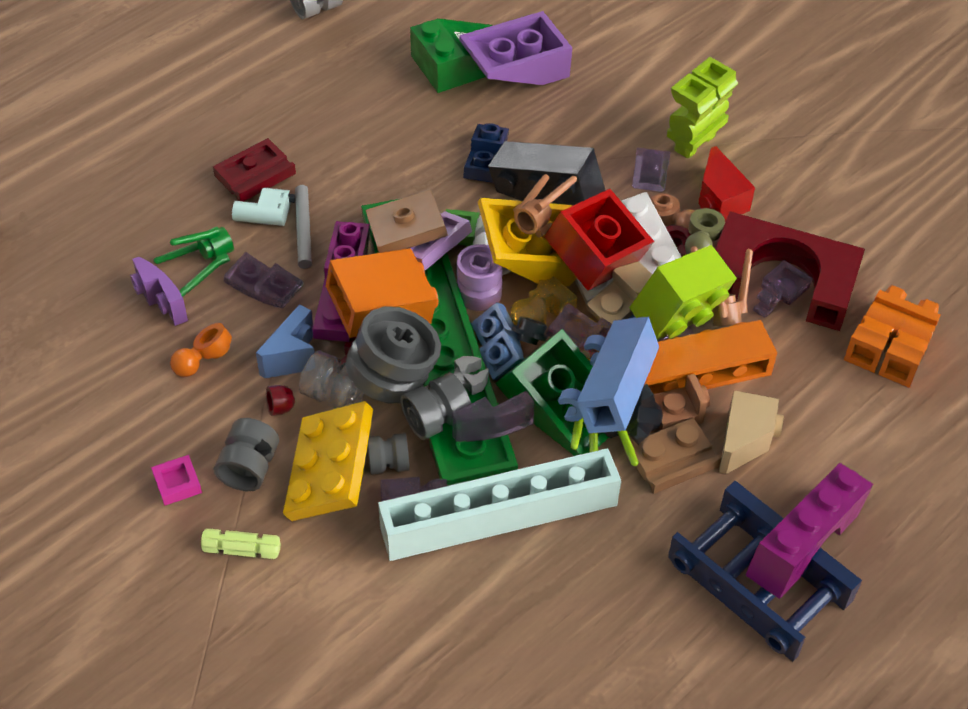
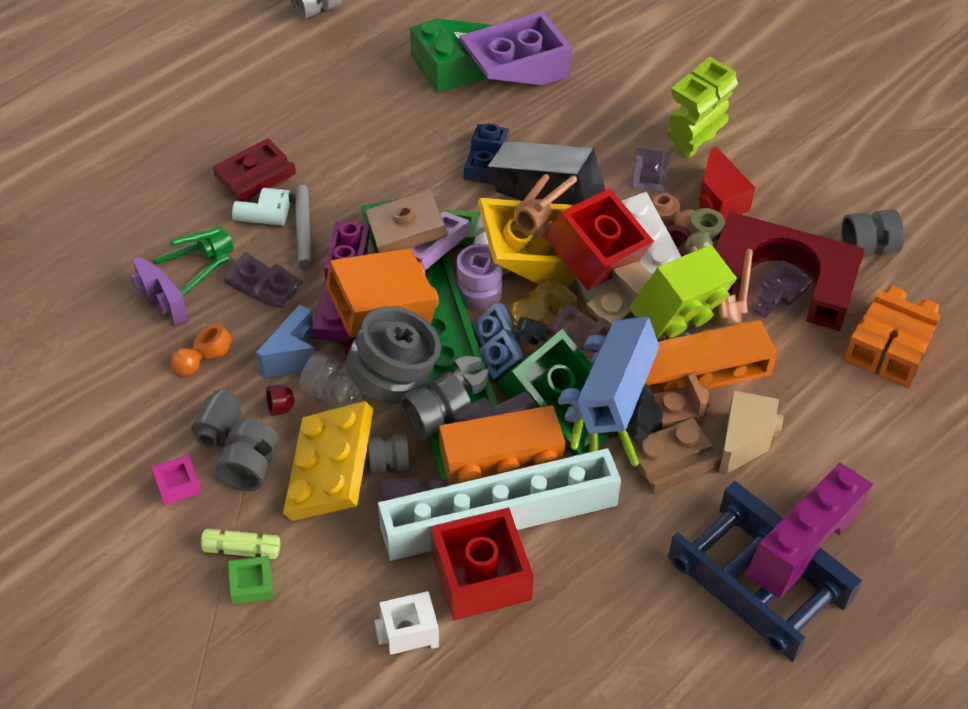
(216, 418): none -> dark grey brick
(250, 580): none -> bright green plate
(407, 623): none -> white brick
(481, 563): none -> red brick
(500, 443): none -> orange brick
(876, 233): none -> dark grey wheel

